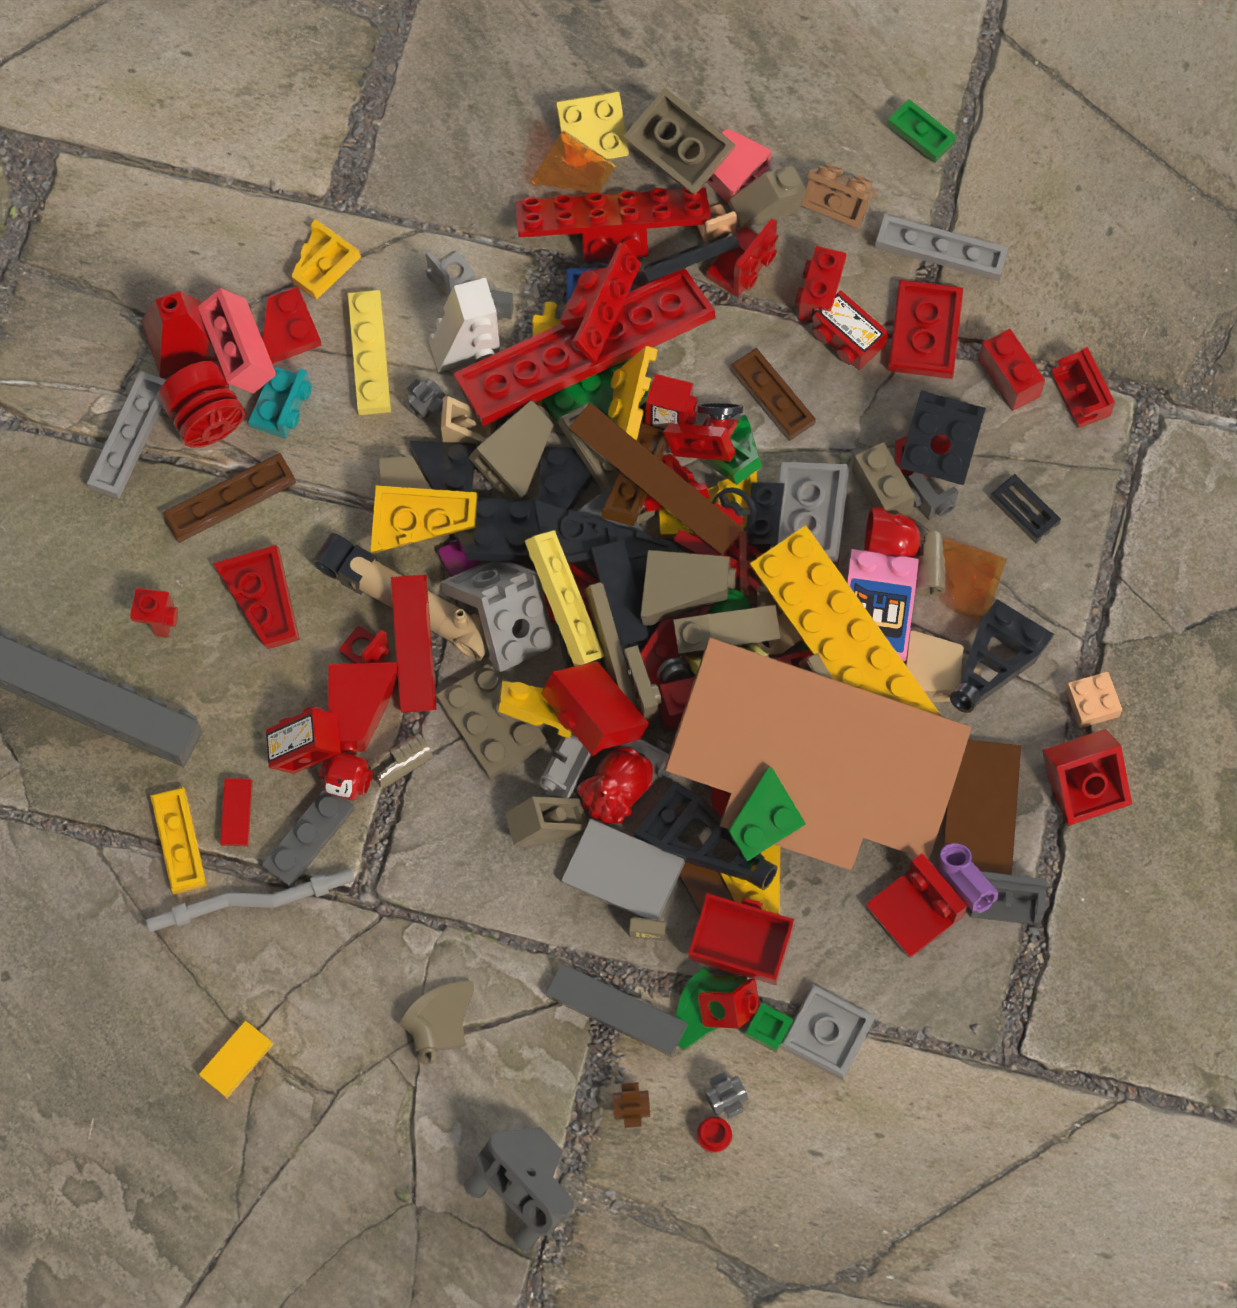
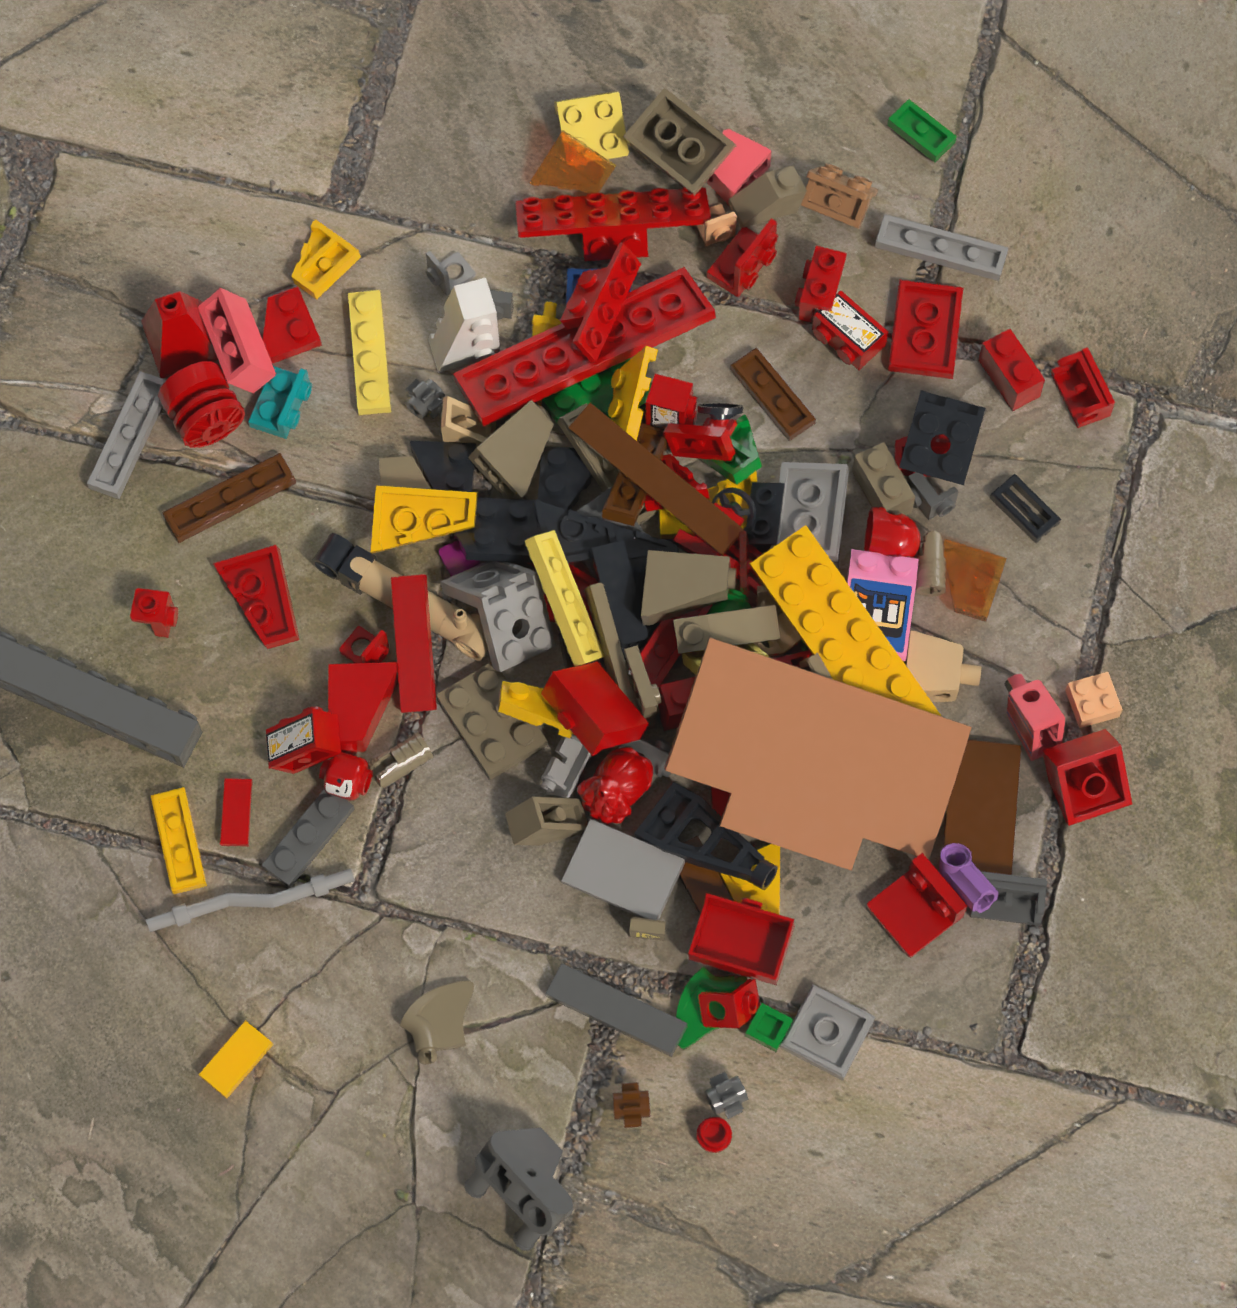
(673, 670): dark grey plate -> none
(691, 256): black tile -> none
(765, 817): green wing -> none
(1013, 630): black plate -> none
(1034, 715): none -> coral torso

